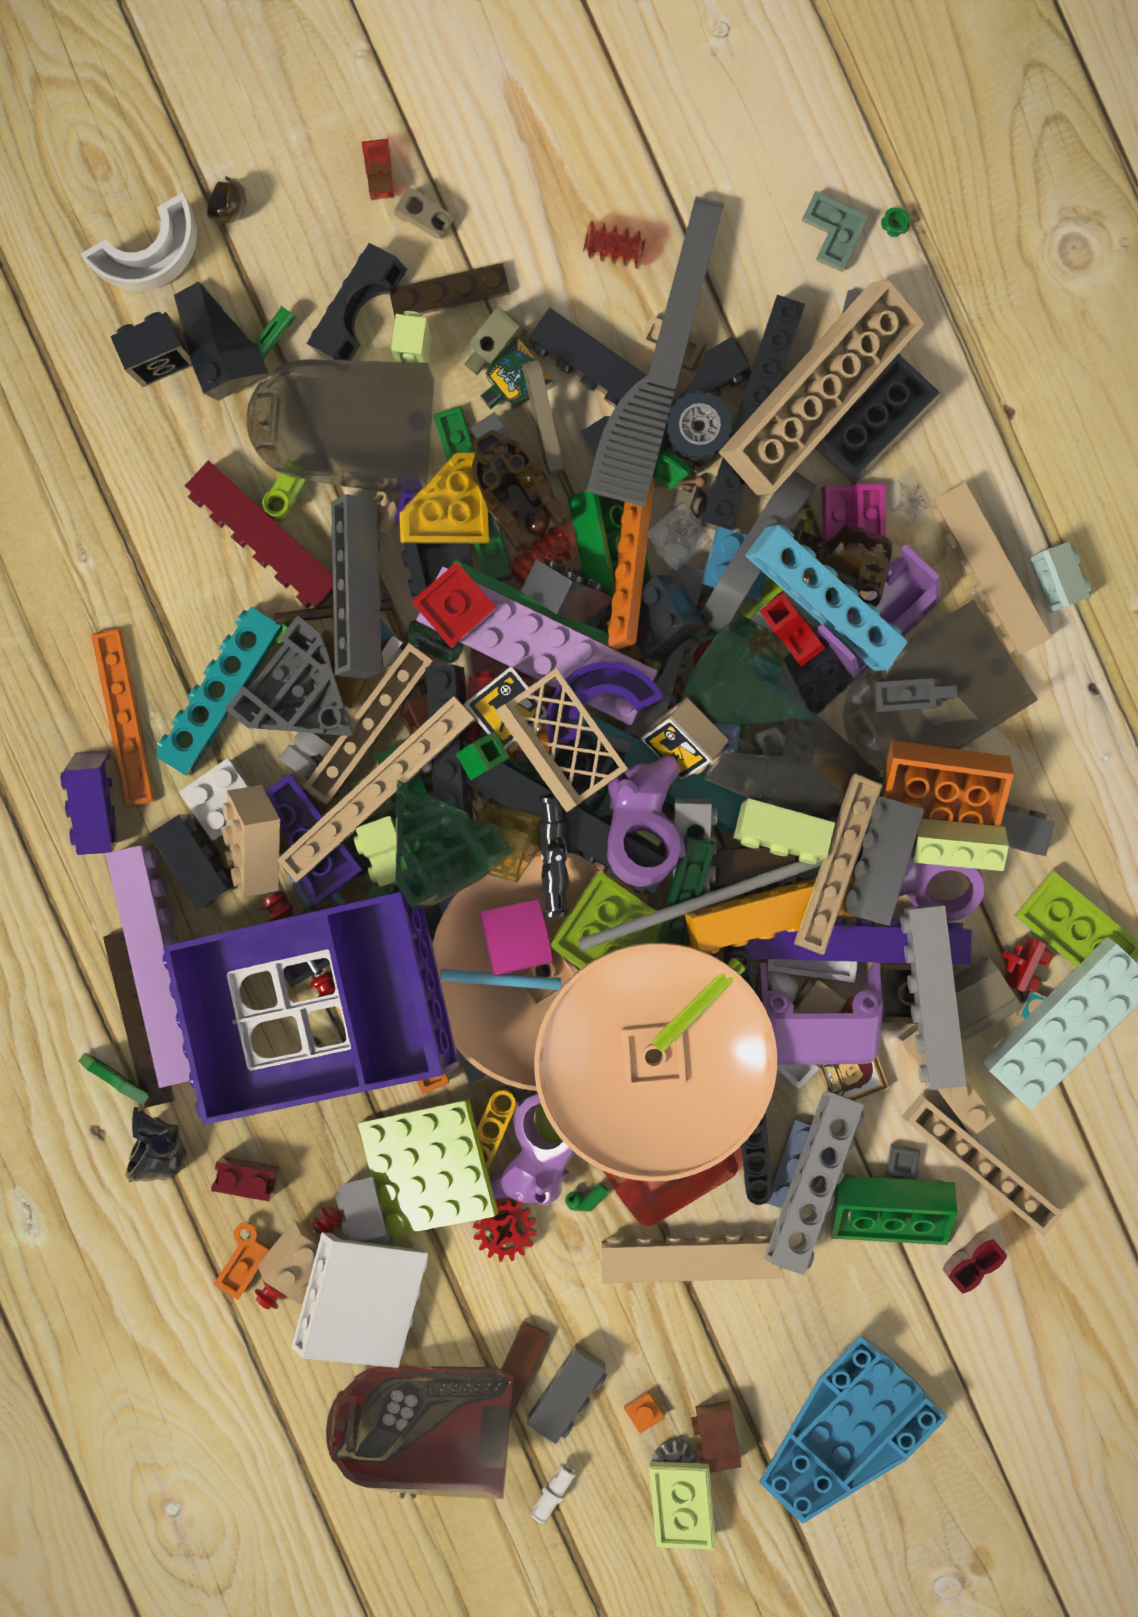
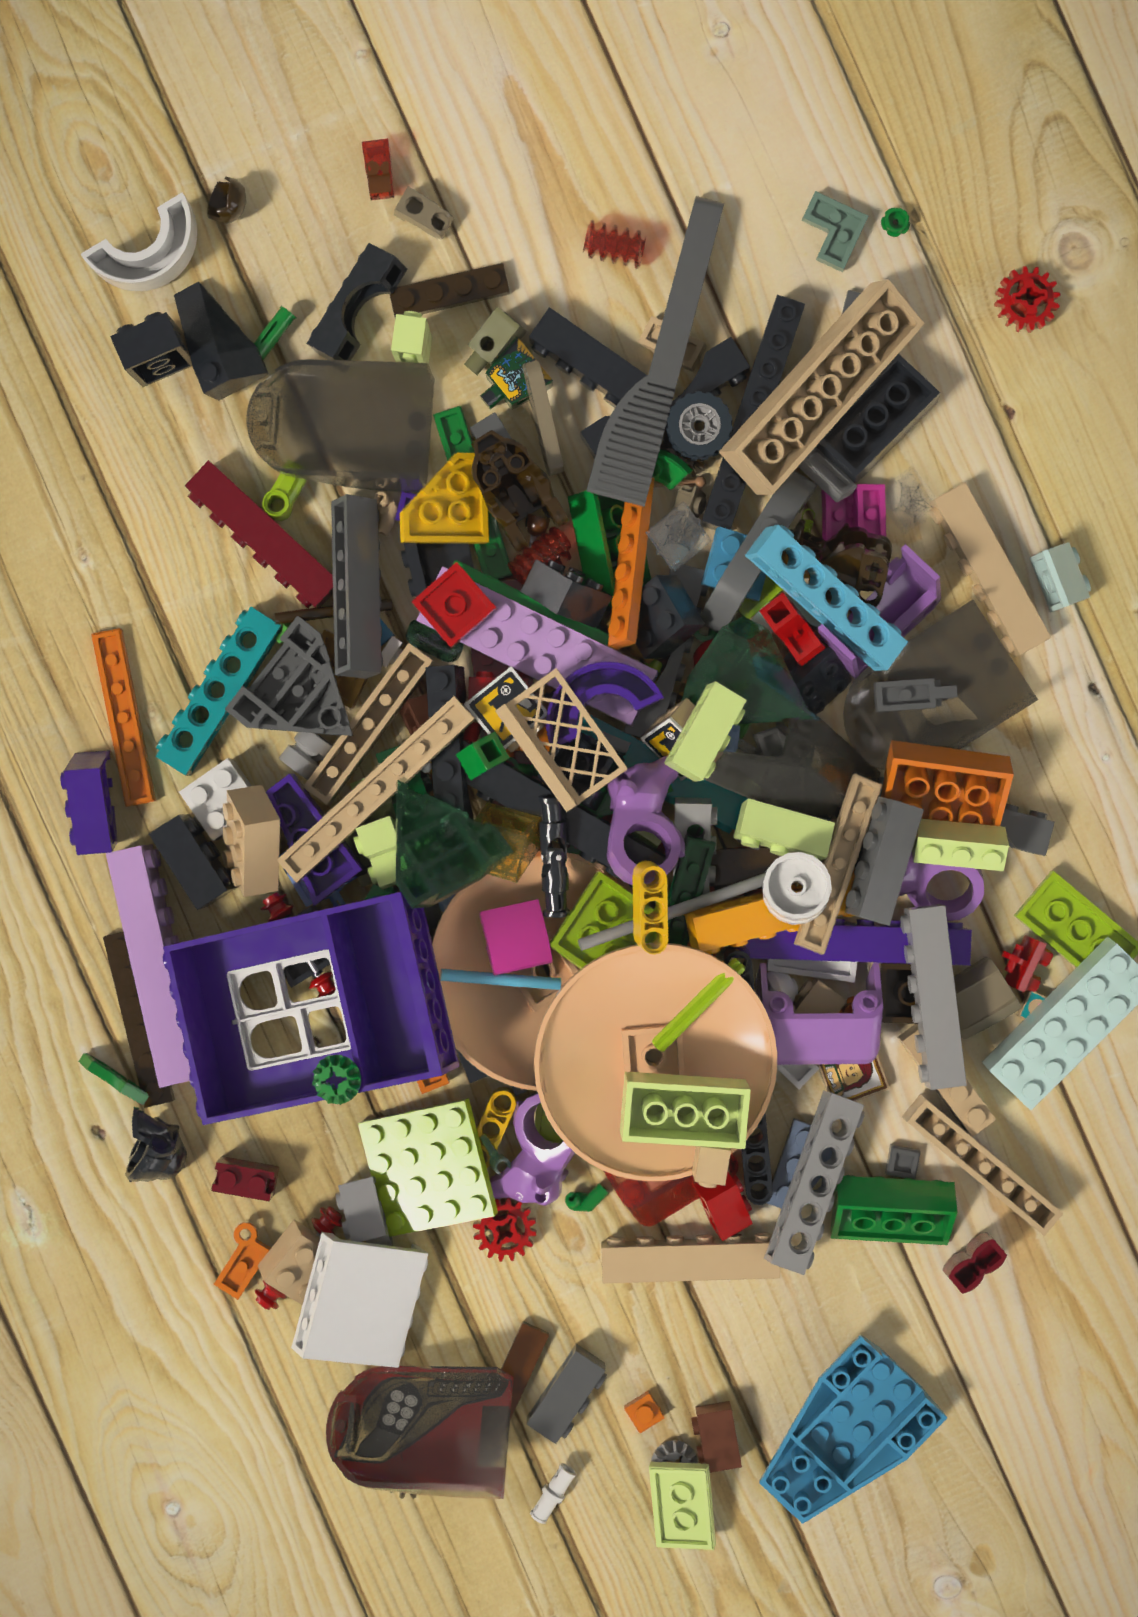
(343, 1068): none -> green gear
(496, 1157): none -> clear green hand
(658, 919): none -> yellow beam
(684, 1110): none -> yellowish green brick
(706, 732): none -> yellowish green brick
(710, 1166): none -> tan brick
(725, 1207): none -> red brick
(792, 906): none -> white wheel
(827, 475): none -> light grey tile
(1026, 286): none -> red gear

